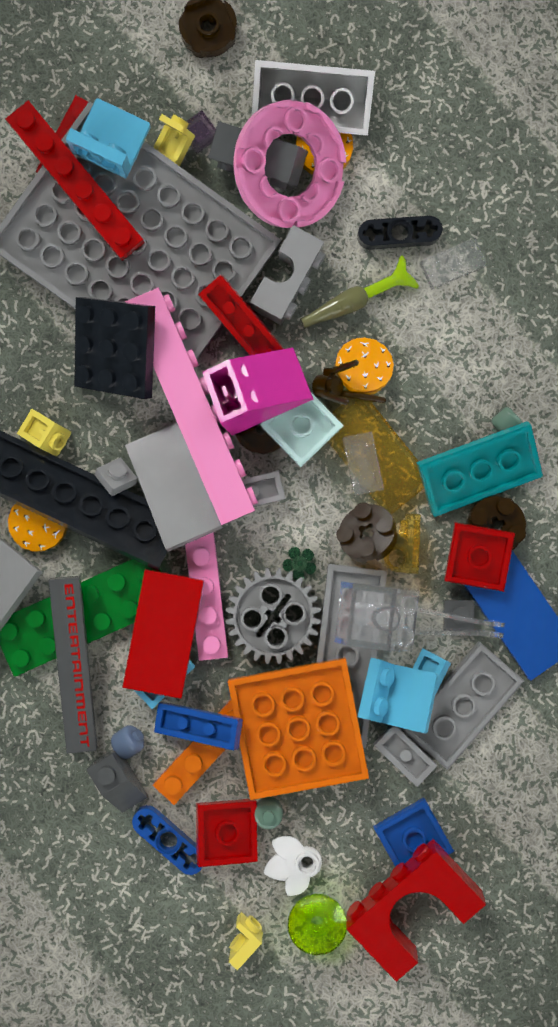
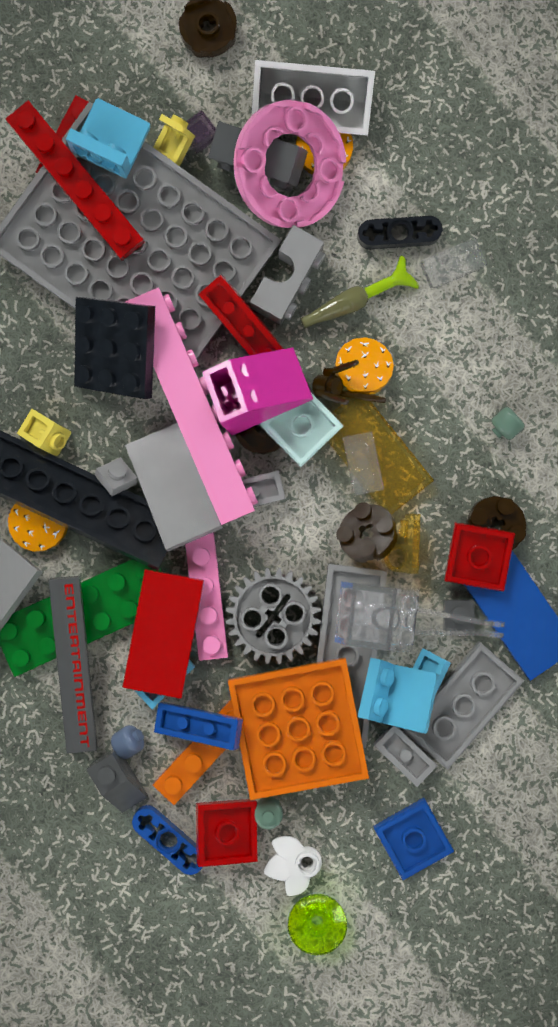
(245, 945): light yellow bracket -> none
(299, 562): clear green plant -> none
(427, 872): red arch -> none
(480, 469): teal tile -> none

